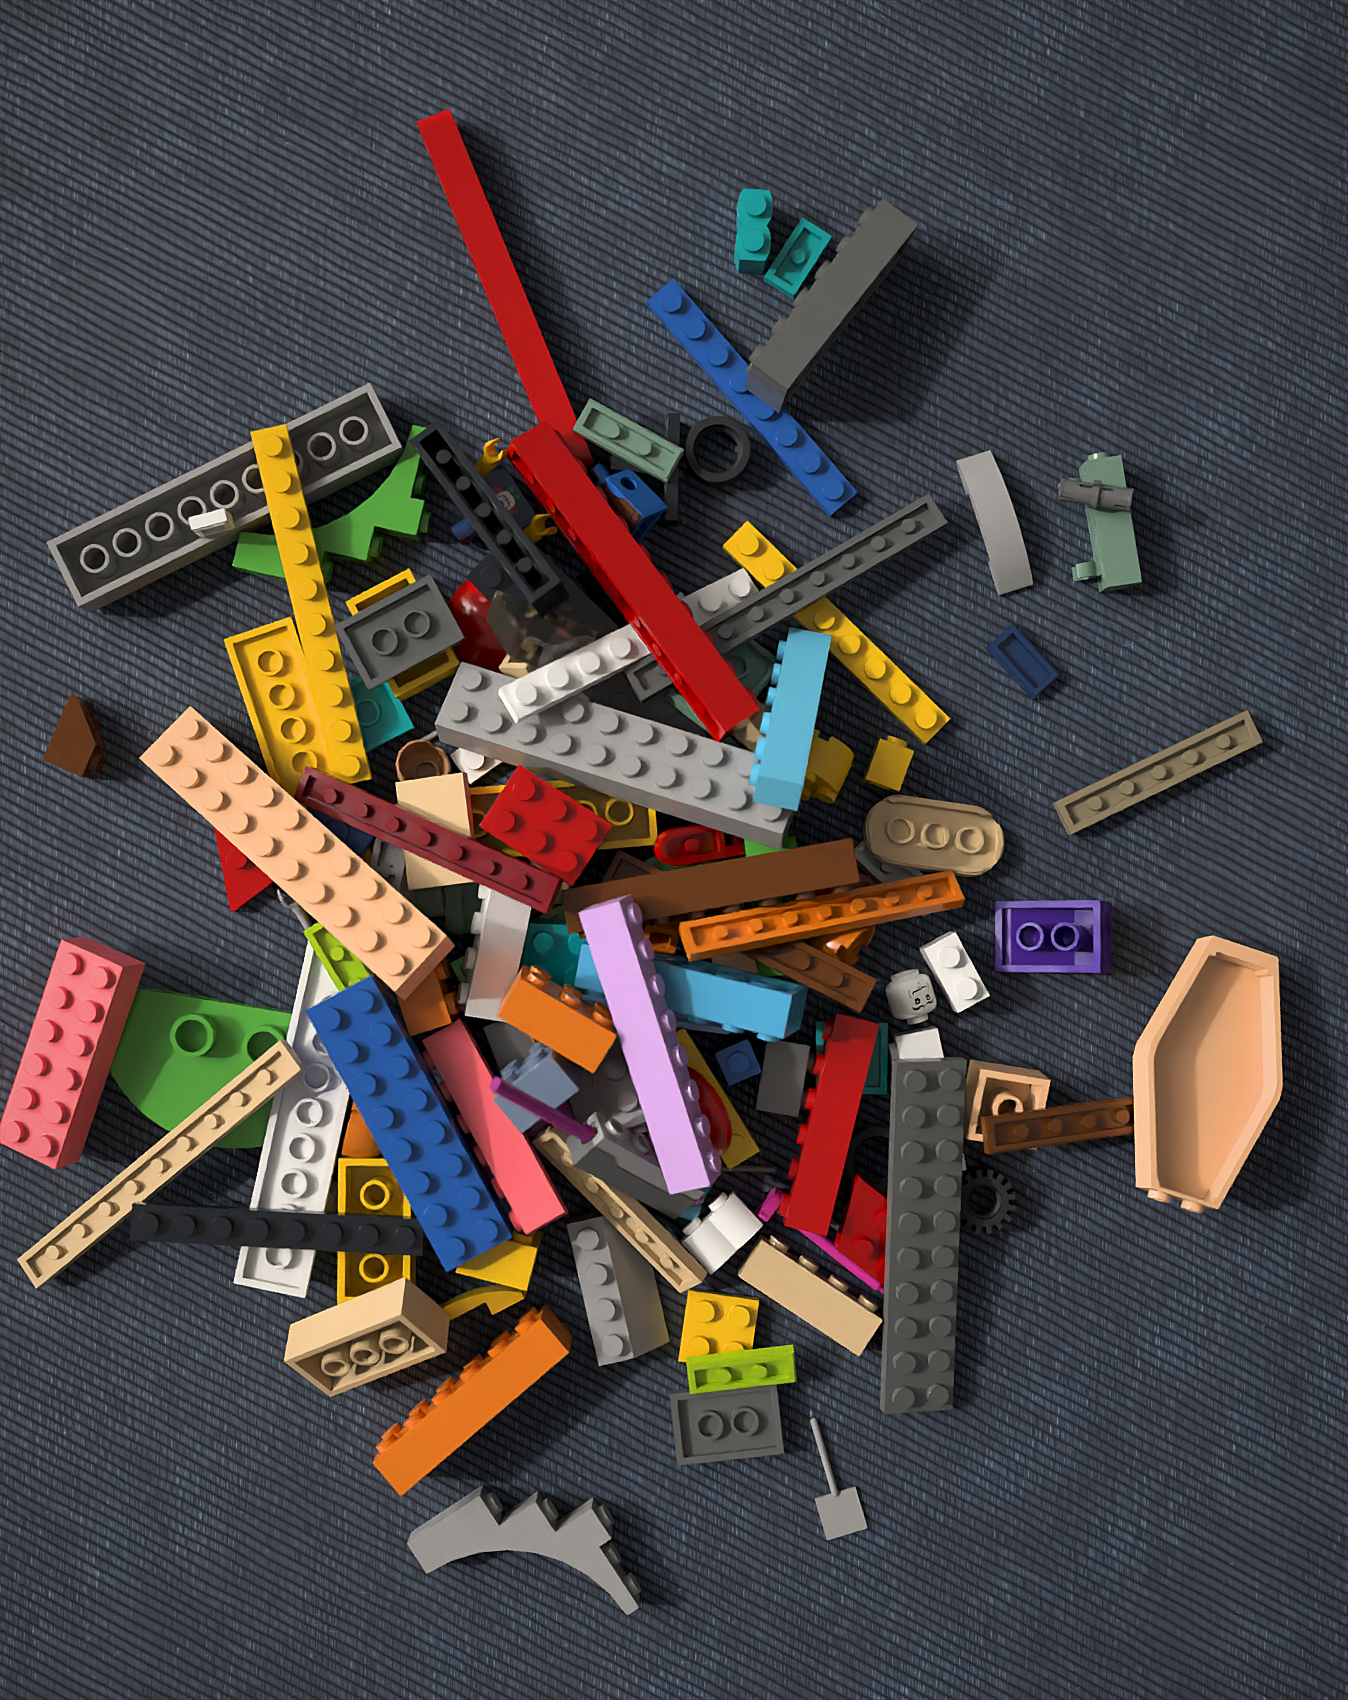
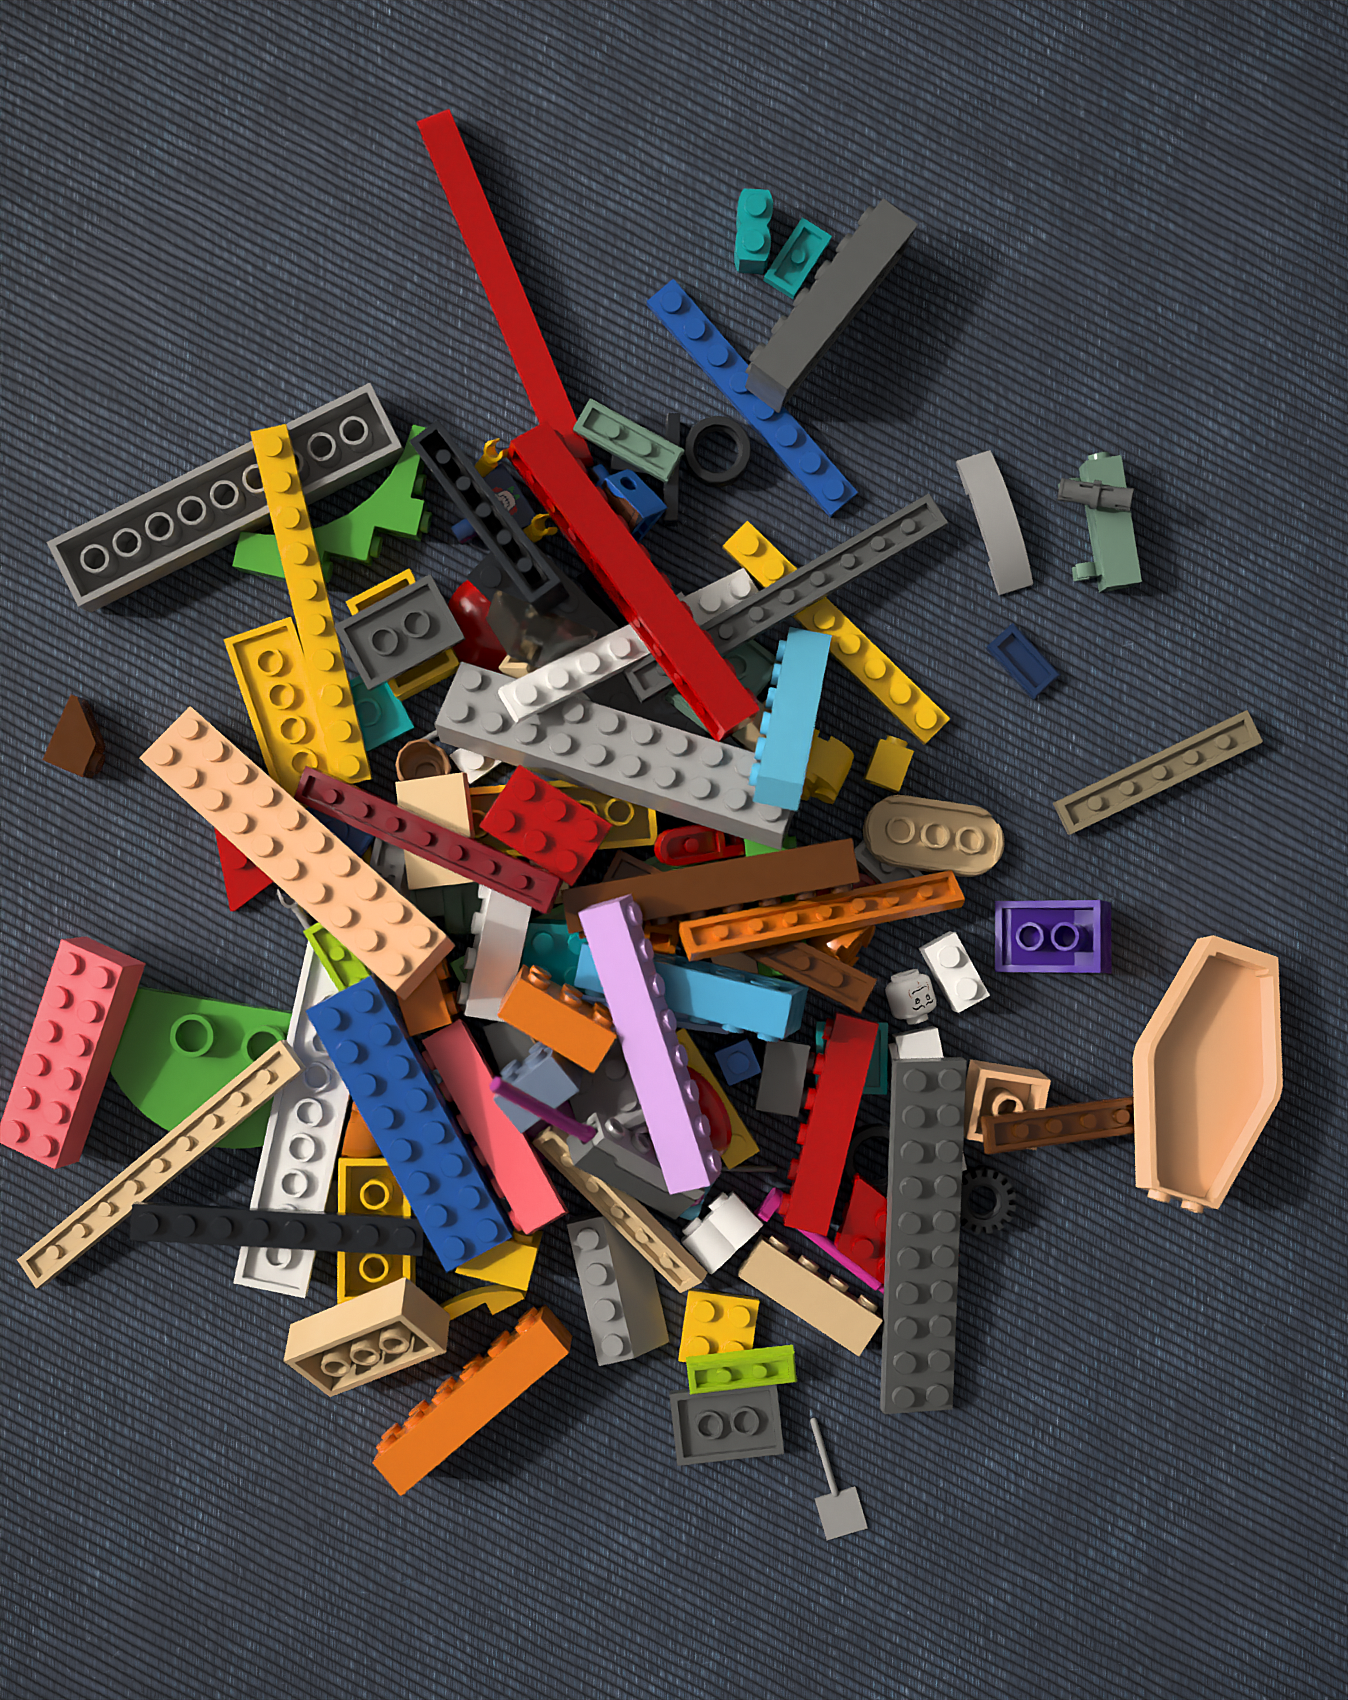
(211, 522): white tile -> none
(531, 1526): light grey arch -> none

